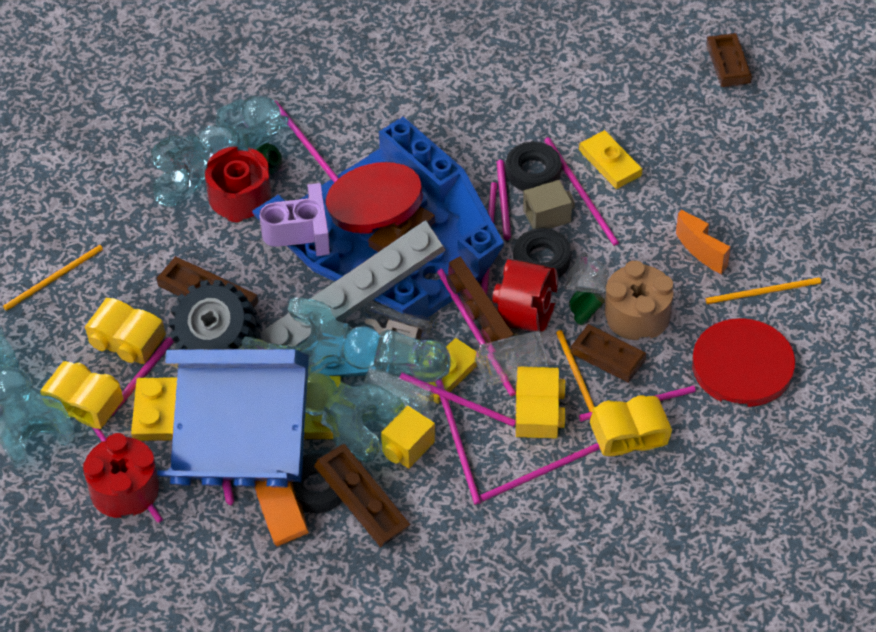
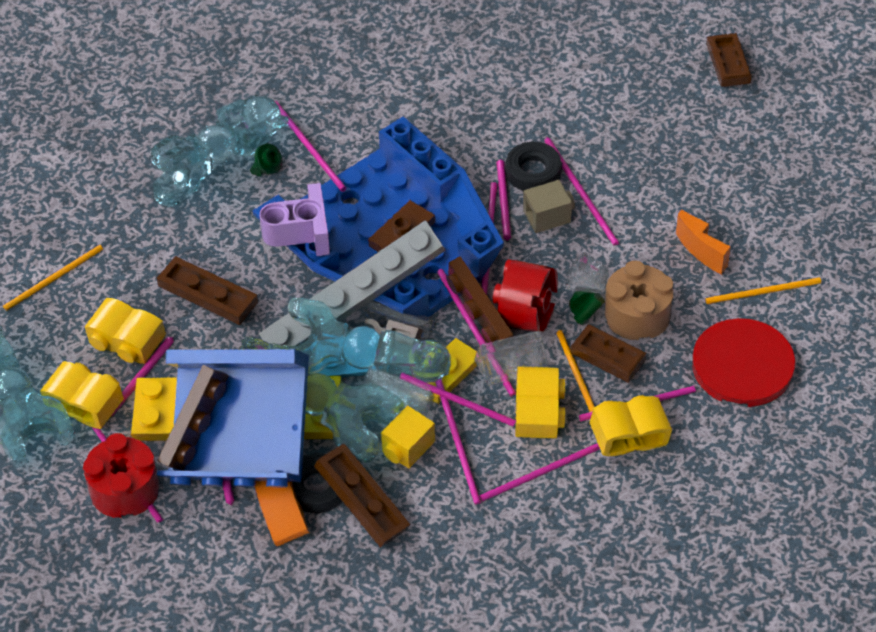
(193, 418): none -> reddish brown plate
(213, 318): black wheel -> none
(237, 182): red brick -> none
(374, 197): red tile -> none
(548, 239): black tyre -> none
(610, 159): yellow plate -> none

